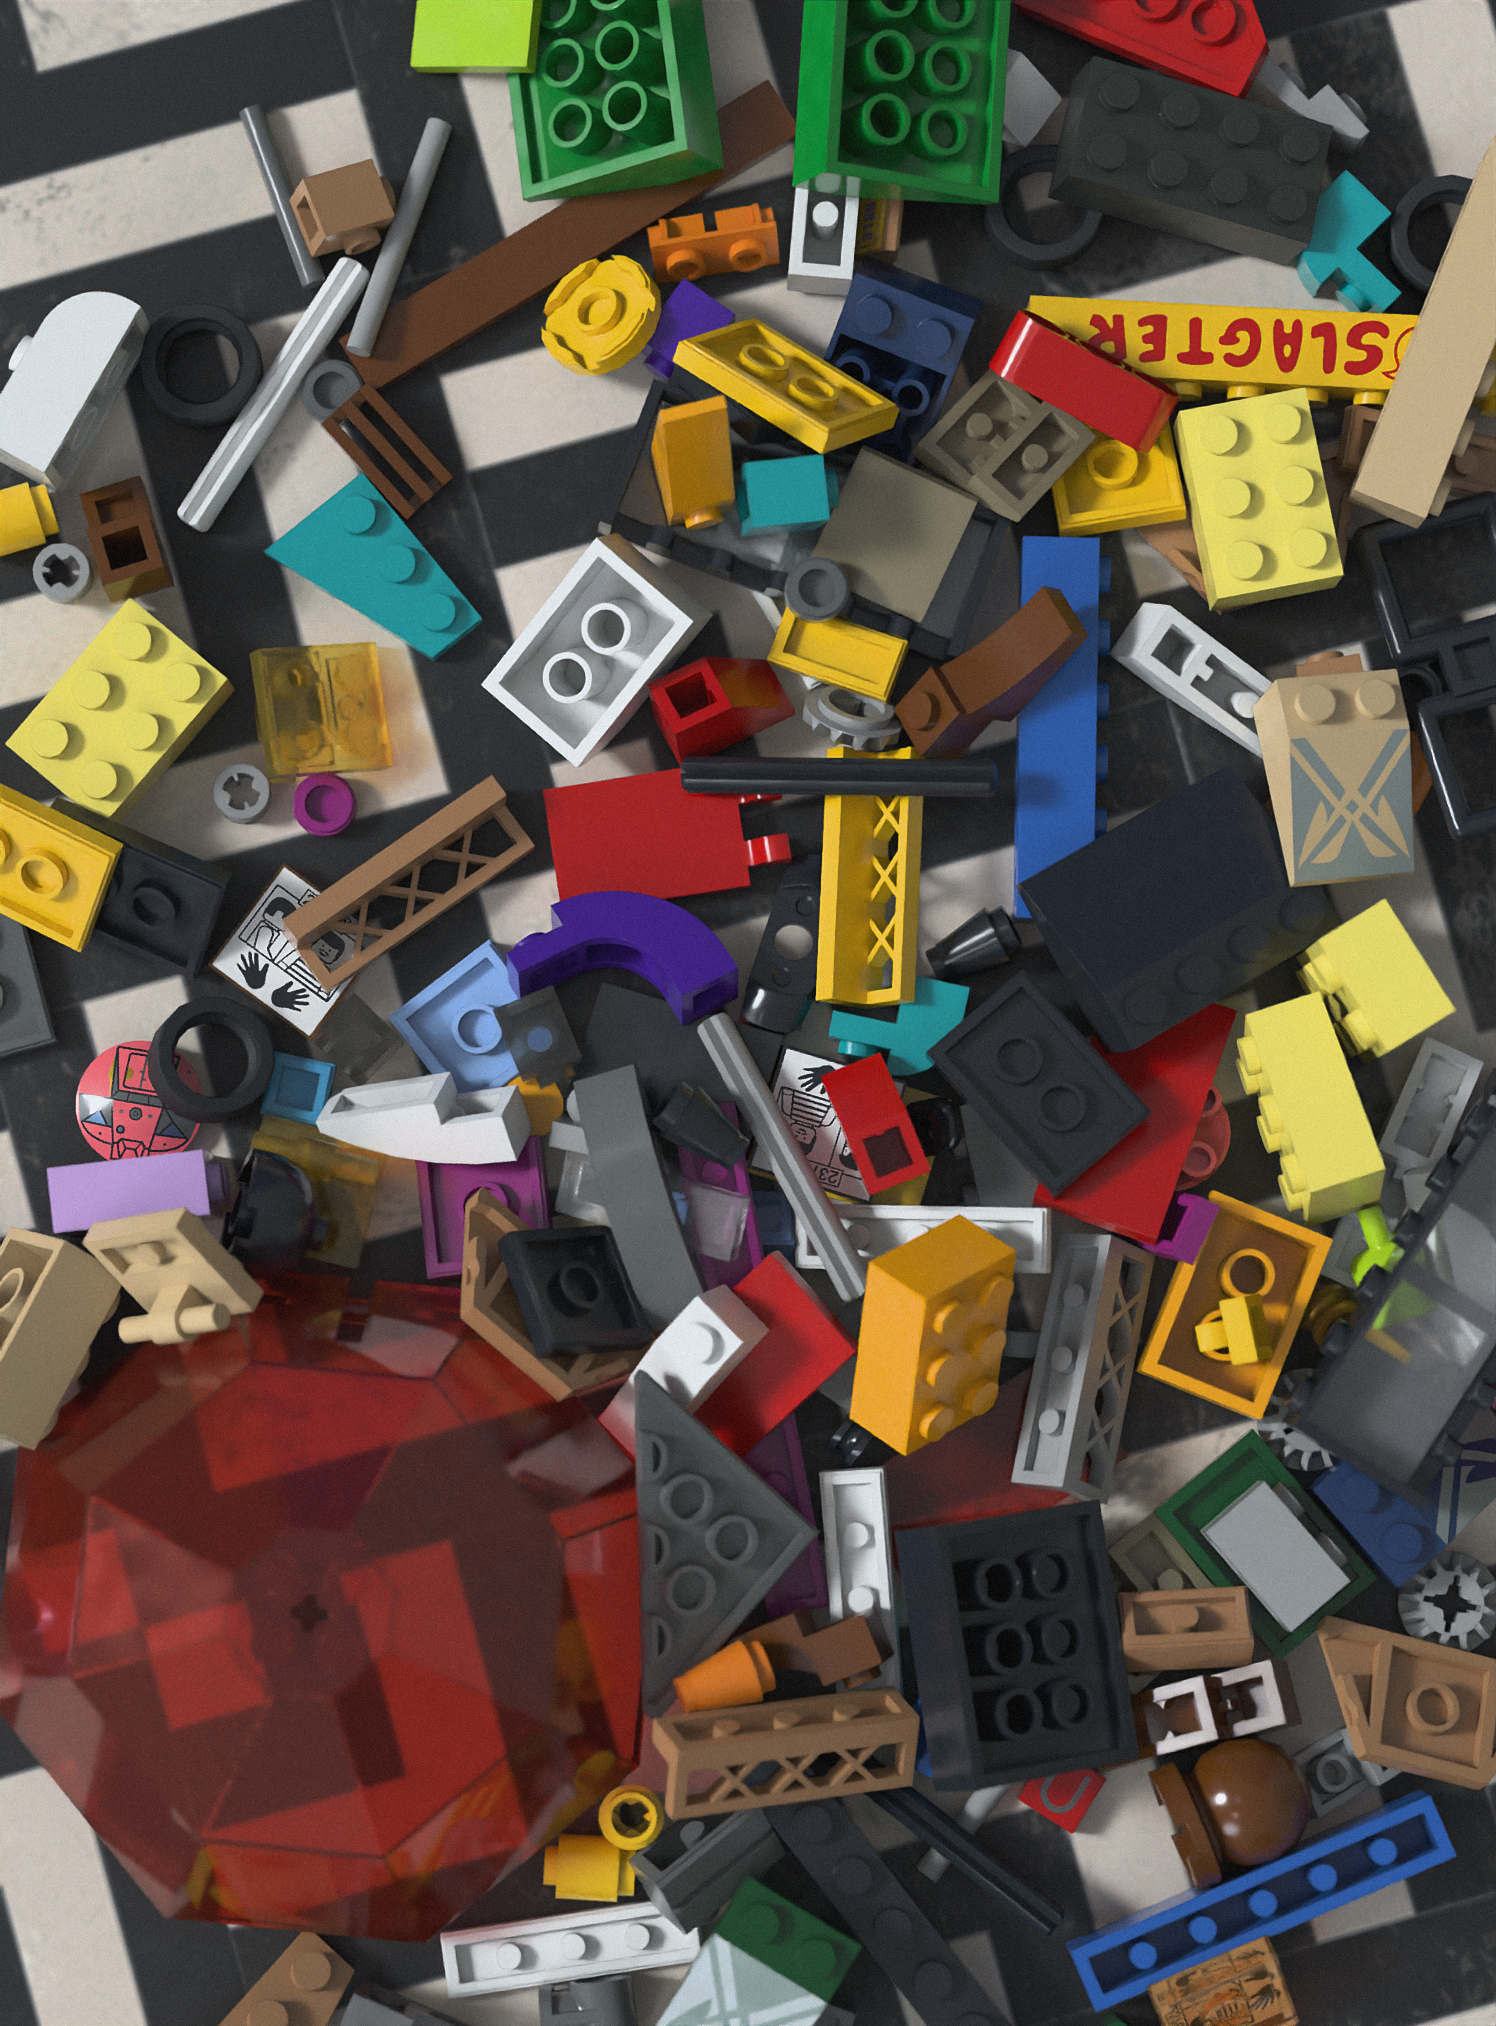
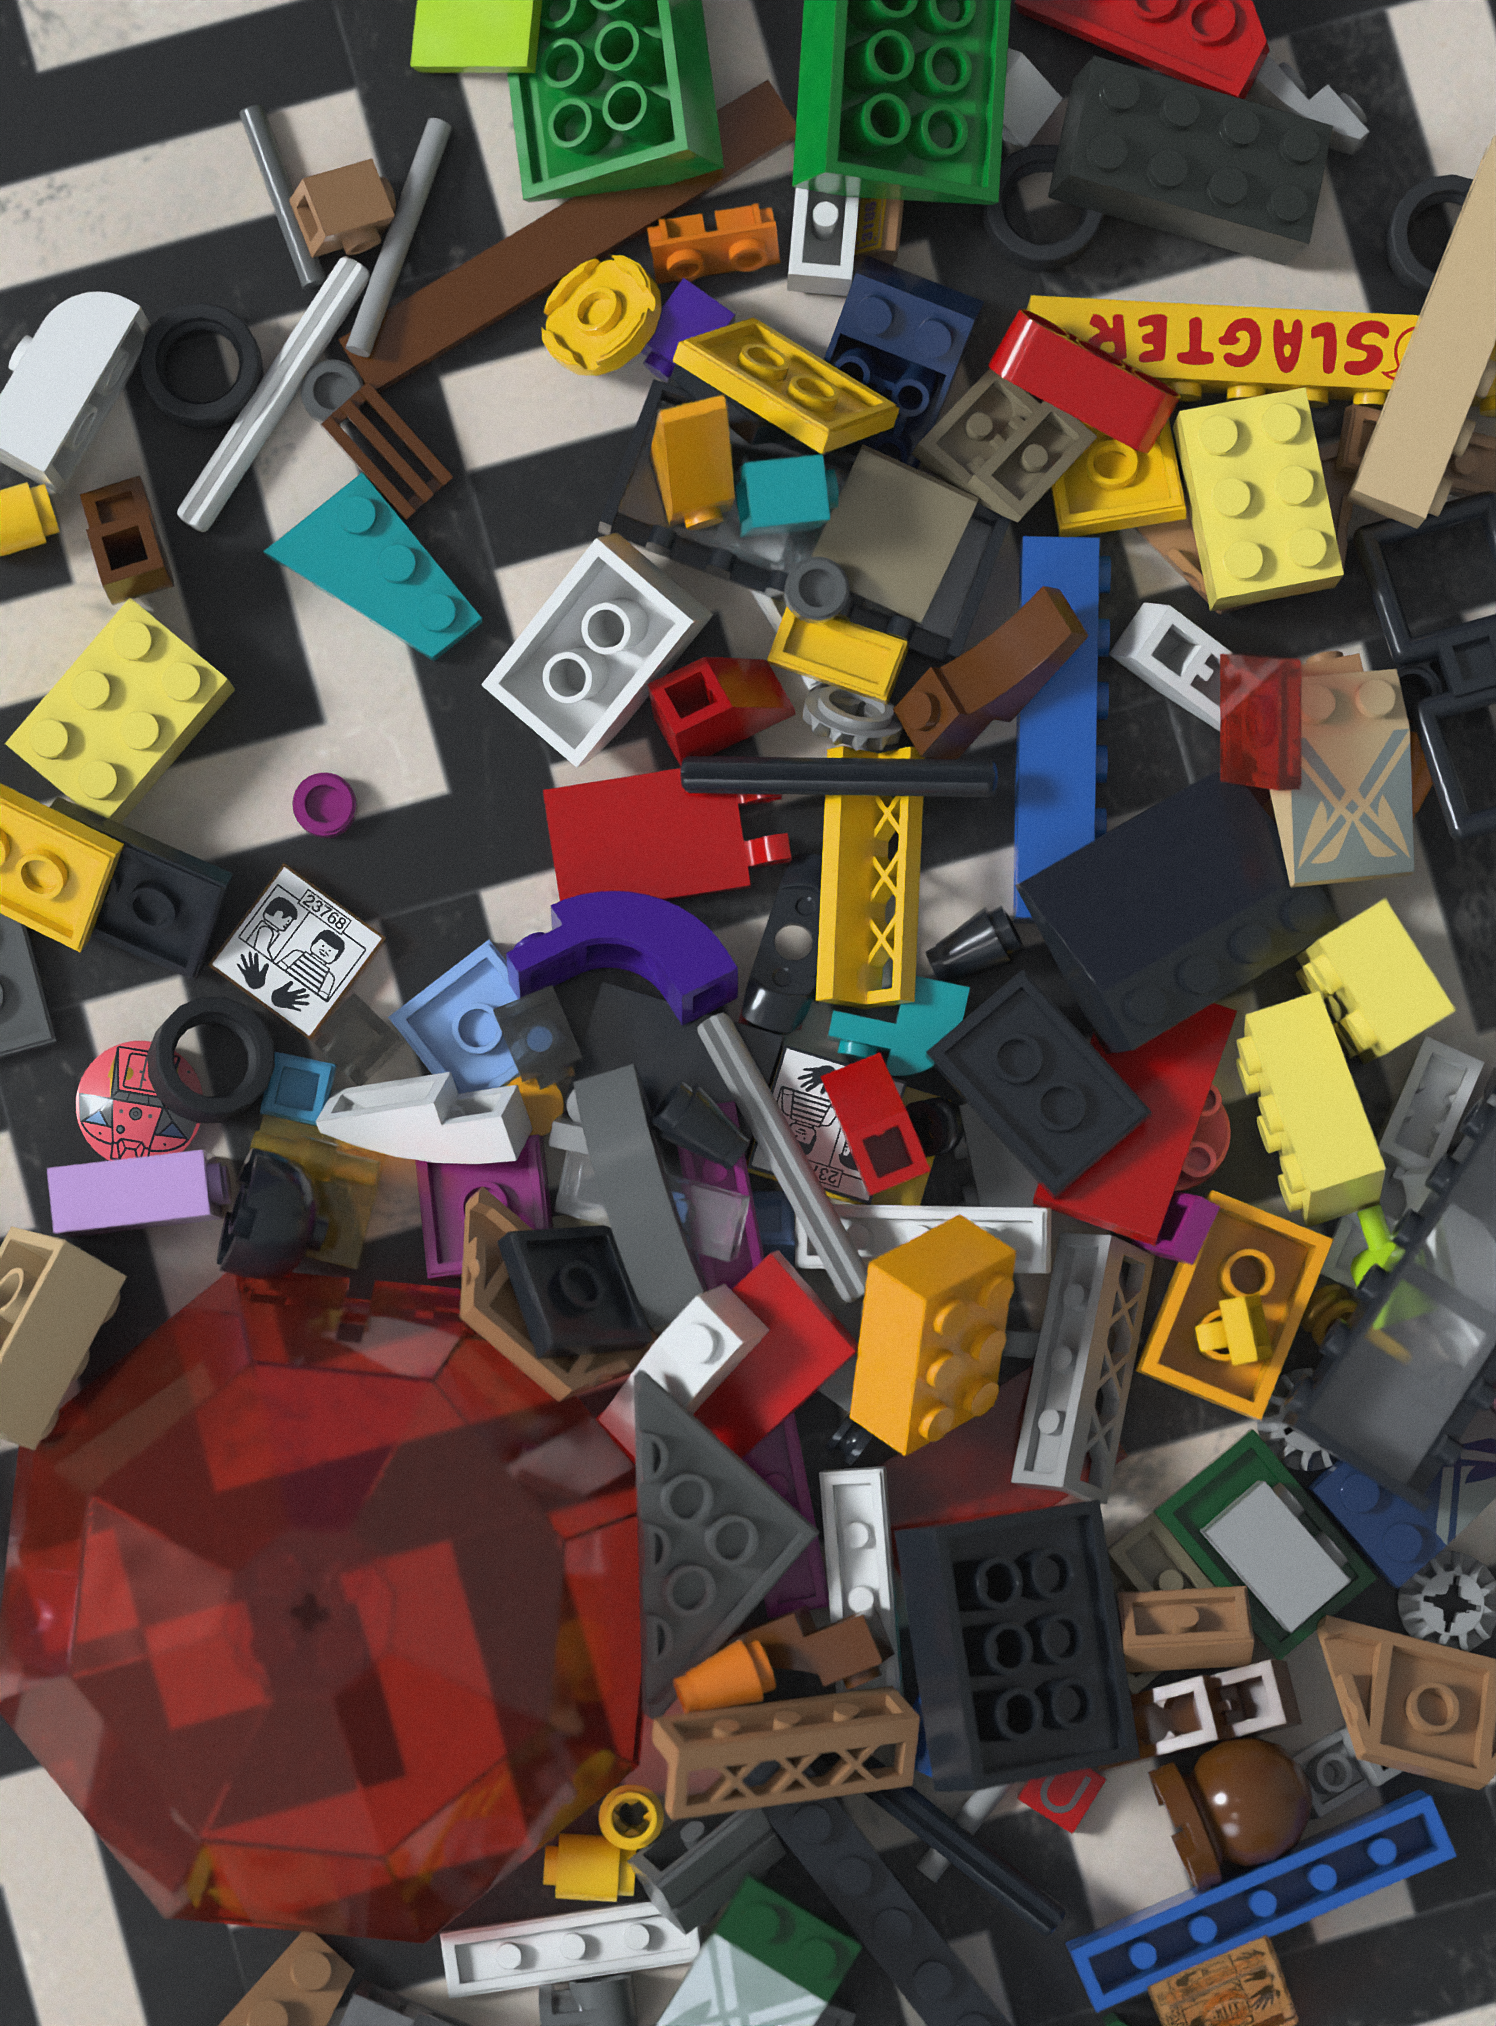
(59, 592): light grey bush -> none
(174, 1274): tan plate -> none
(259, 785): light grey bush -> none
(320, 710): clear yellow plate -> none
(395, 864): medium nougat fence -> none
(1260, 721): none -> clear red tile
(1342, 226): teal brick -> none

